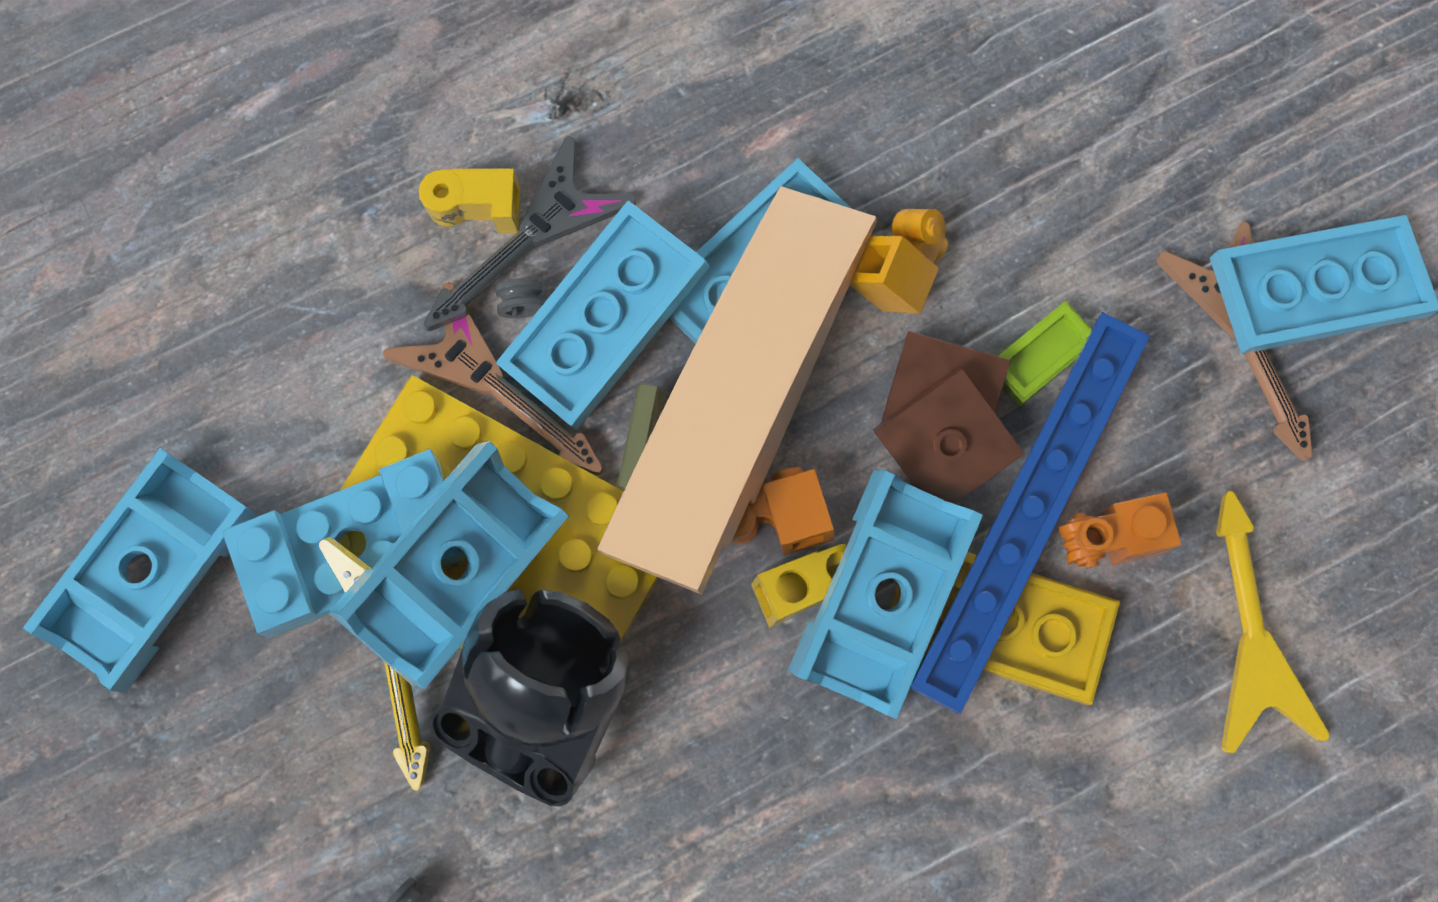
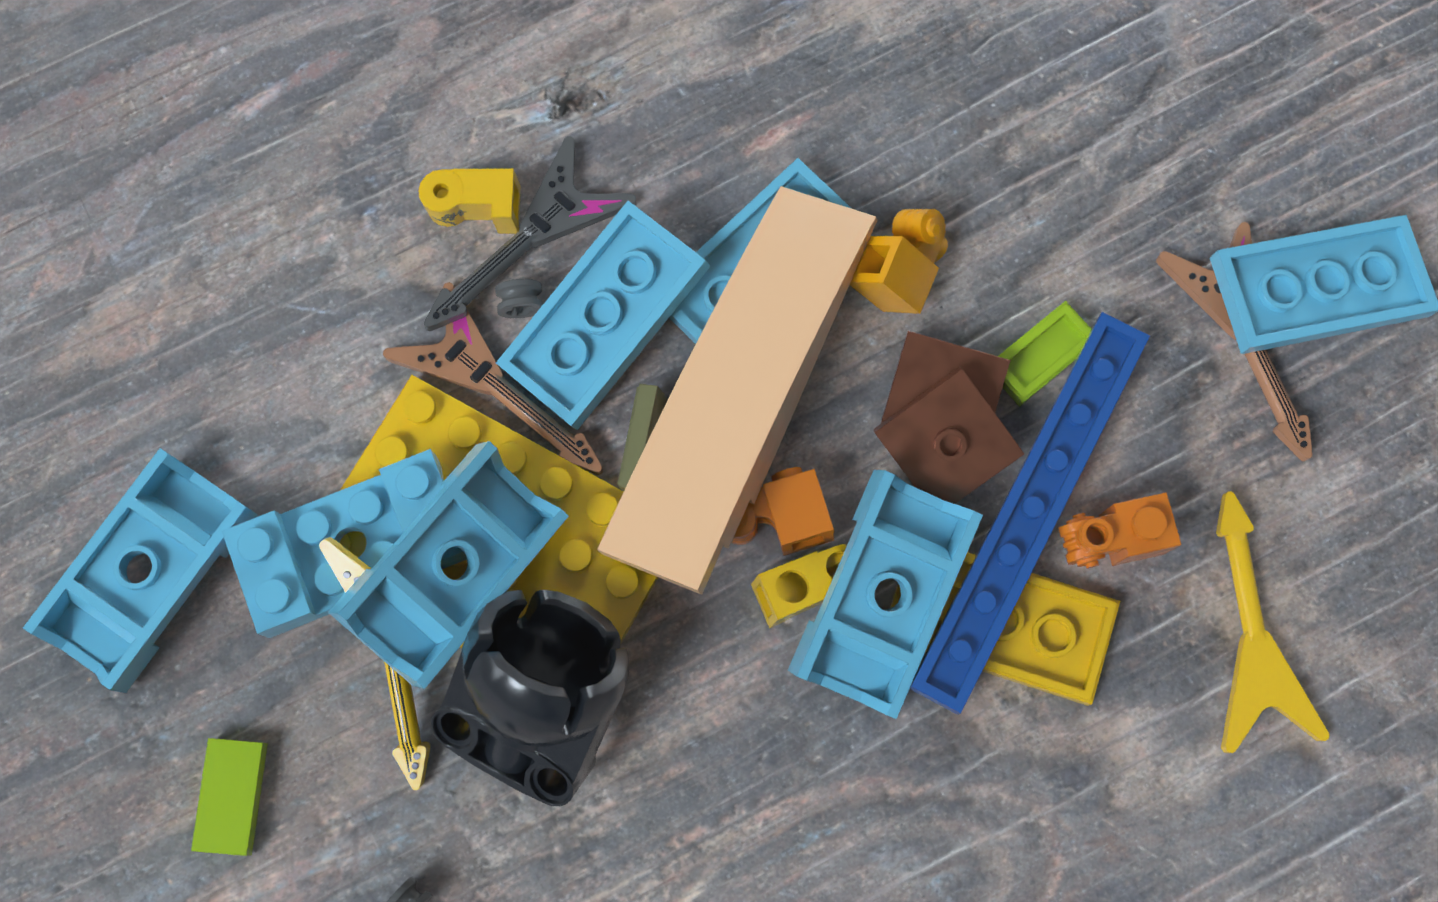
(229, 797): none -> lime tile

